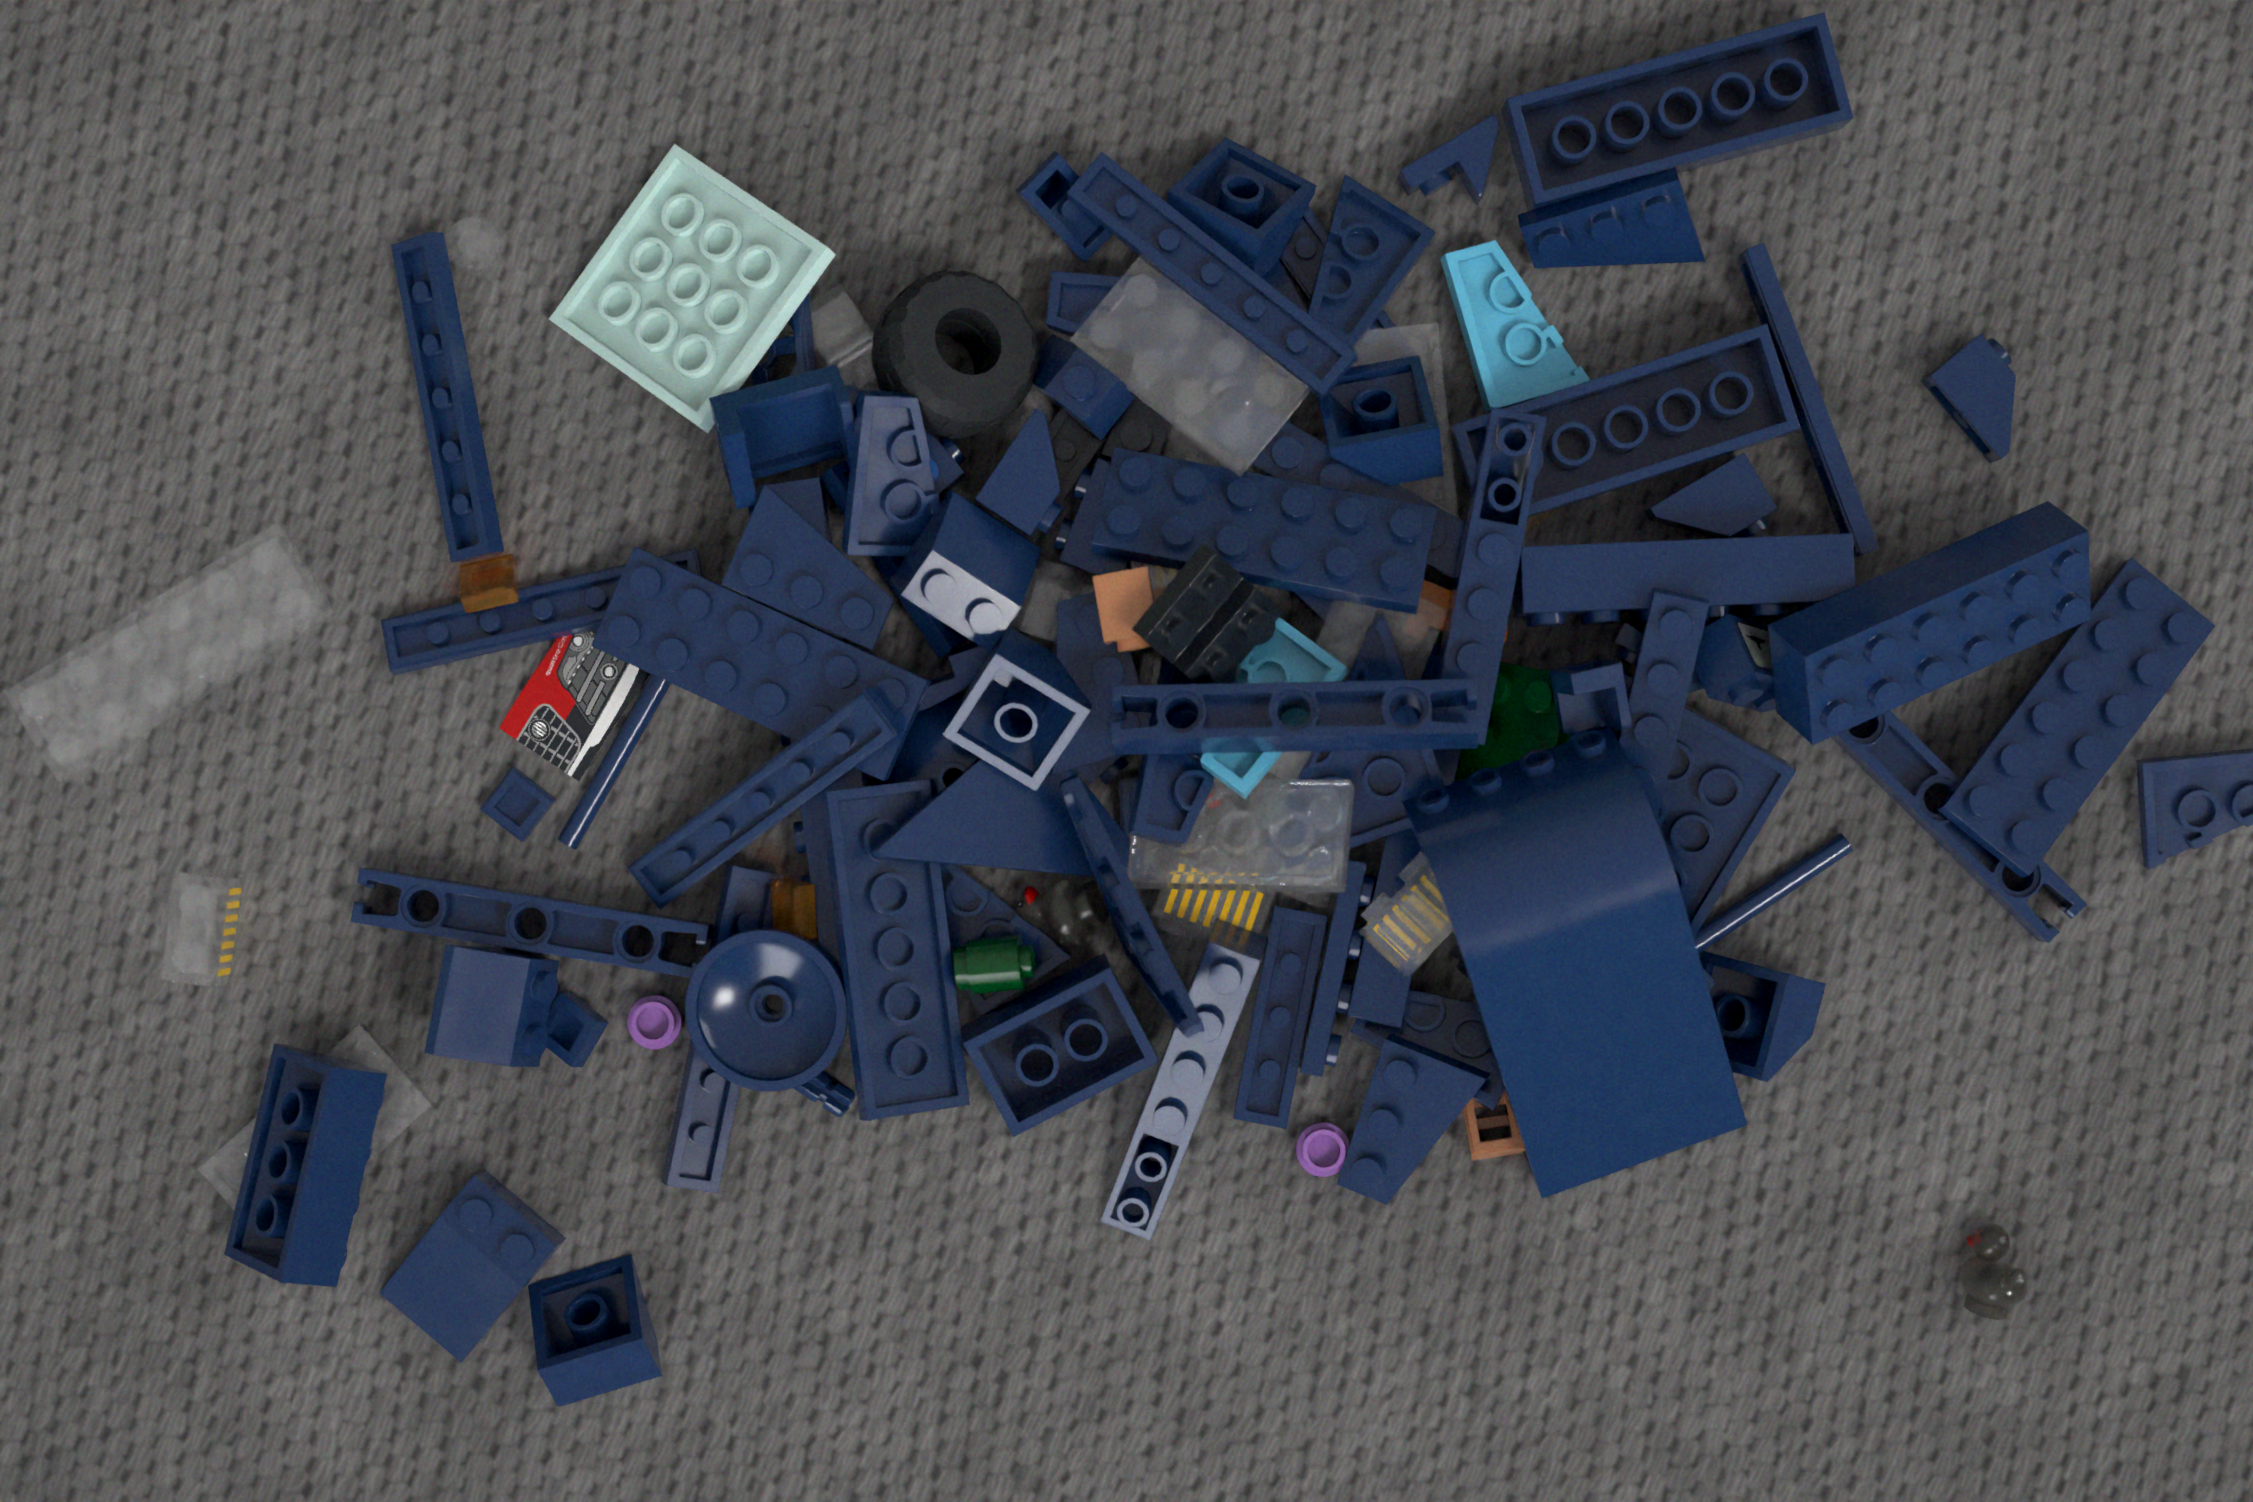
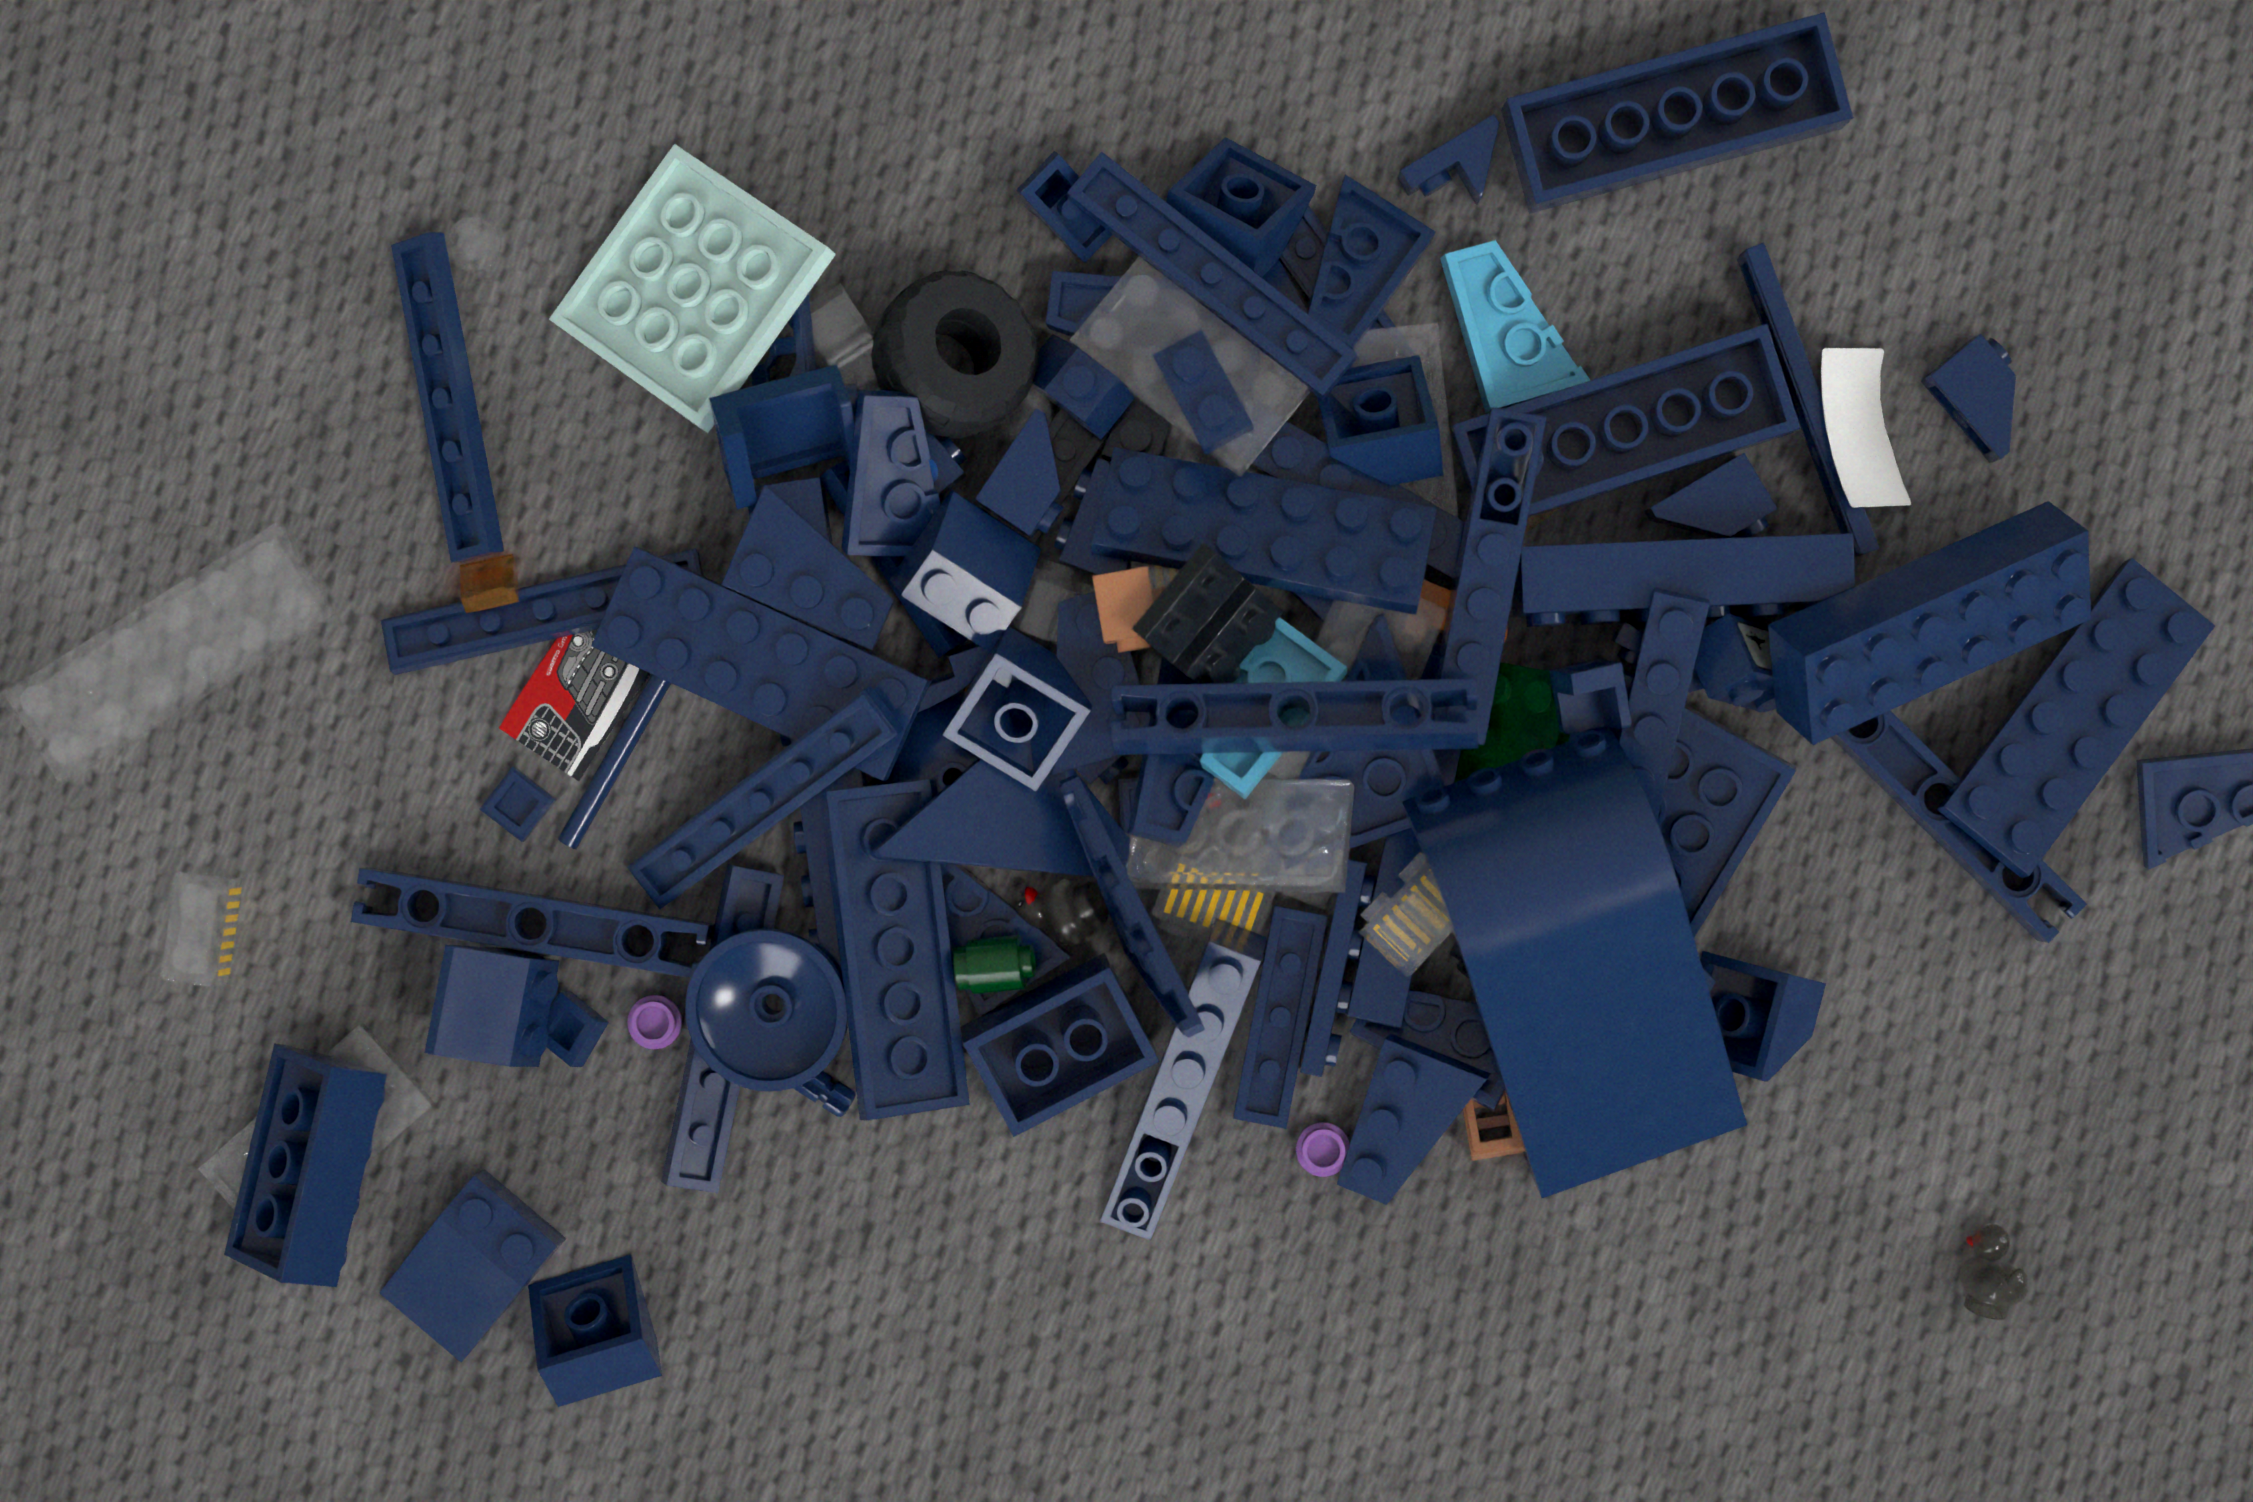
(794, 906): clear orange tile -> none
(1203, 391): none -> dark blue plate
(1617, 225): dark blue wing -> none
(1772, 892): dark blue bar -> none
(1857, 428): none -> white sticker

